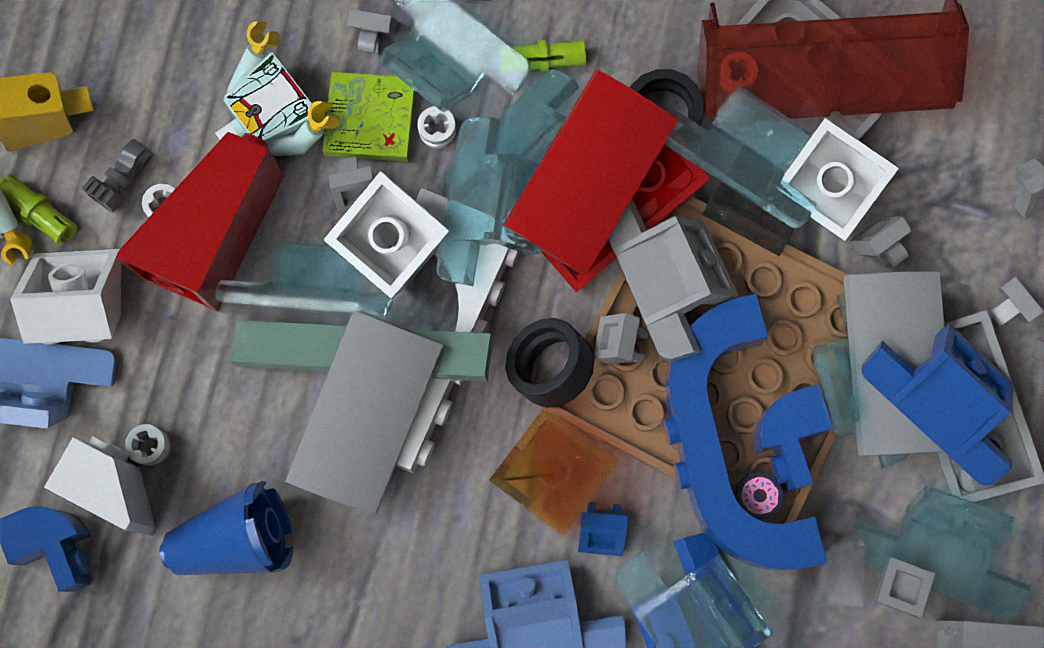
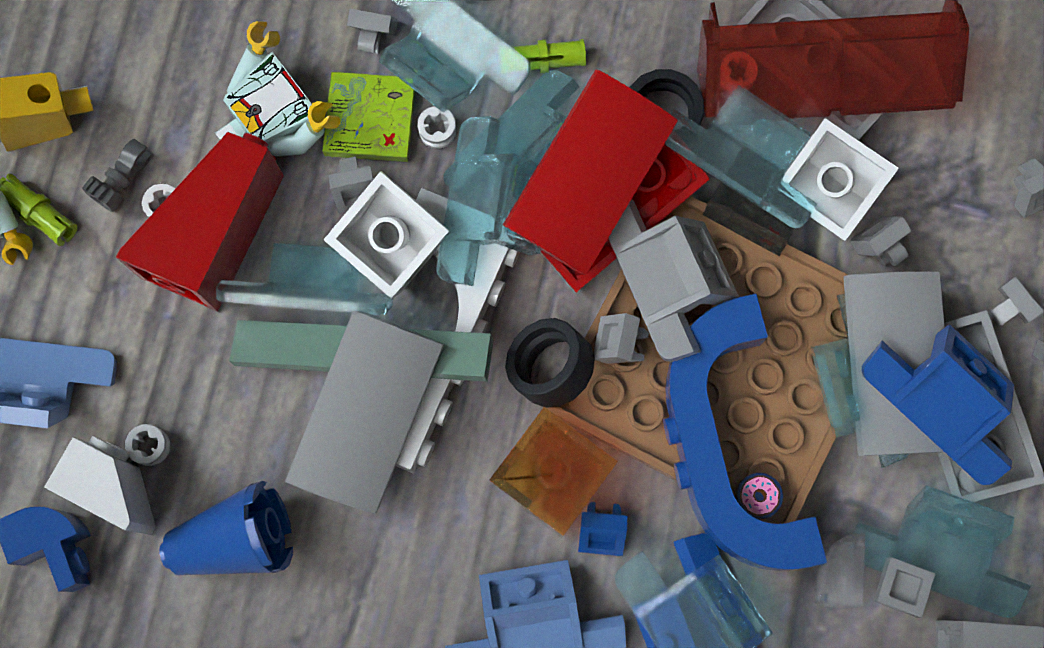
(69, 297): white slope -> none
(783, 425): blue brick -> none

